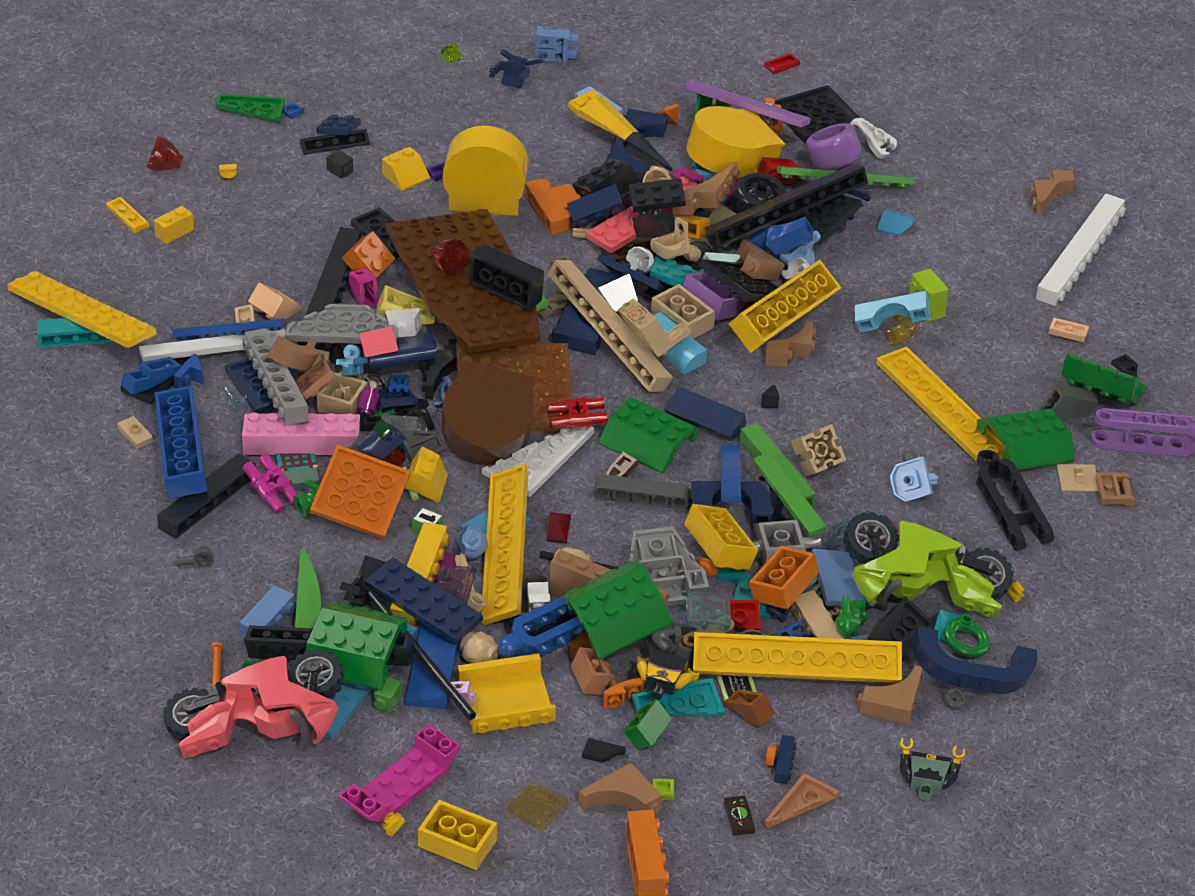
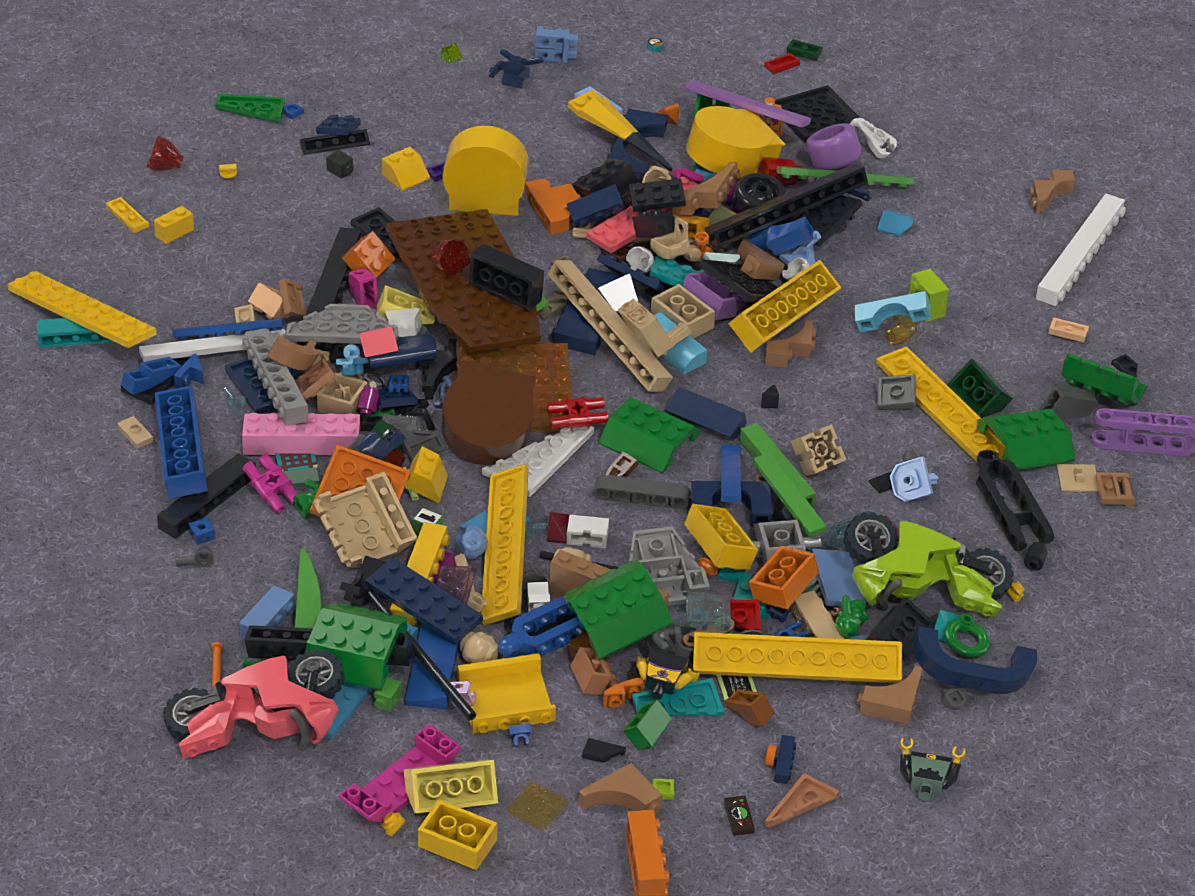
(205, 531): none -> blue piece
(292, 299): none -> medium nougat plate
(366, 521): none -> tan slope
(455, 783): none -> light yellow slope
(519, 731): none -> blue tile
(532, 528): none -> clear light blue arm
(588, 531): none -> white brick
(655, 44): none -> tile
(702, 239): none -> orange piece
(804, 49): none -> dark green plate
(881, 483): none -> black slope
(897, 392): none -> dark grey tile
(979, 389): none -> dark green slope
(1036, 556): none -> black brick

